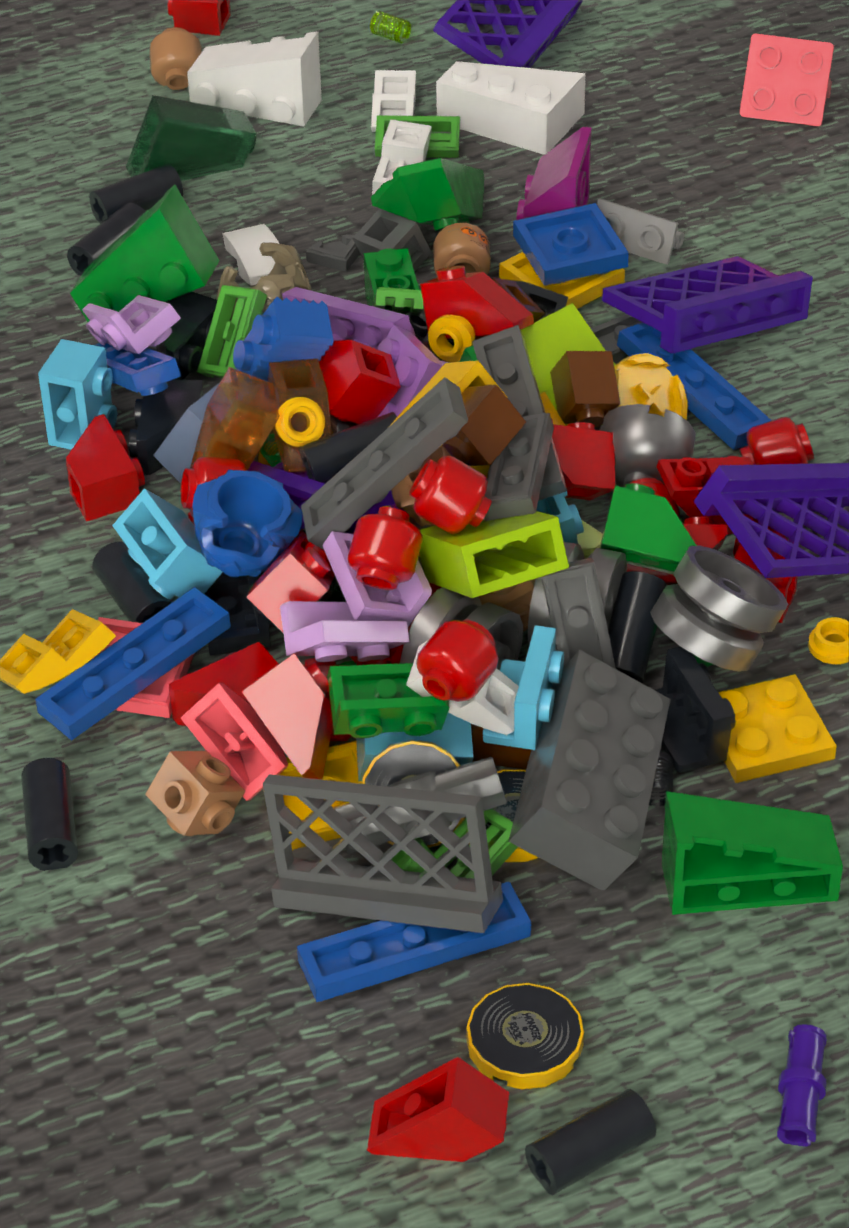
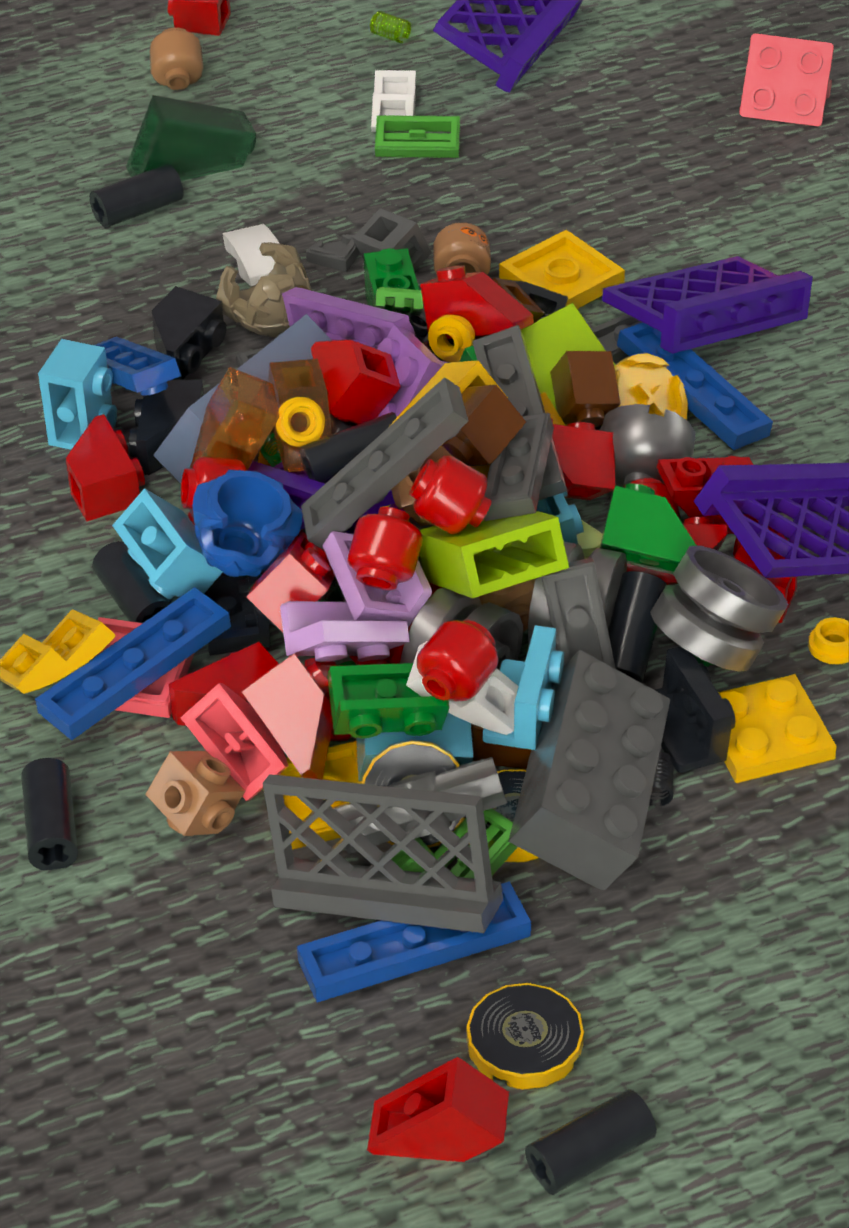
(102, 236): black piece -> none
(133, 328): lavender bracket -> none
(155, 259): green wedge -> none
(248, 306): bright green tile -> none
(262, 79): white wedge -> none
(284, 334): blue brick -> none
(402, 145): white slope -> none
(433, 193): green wedge -> none
(512, 103): white wedge -> none
(560, 178): magenta slope -> none
(570, 244): blue plate -> none
(643, 232): light grey hinge -> none
(746, 855): green wedge -> none
(778, 443): red head -> none
(802, 1085): dark purple pin -> none

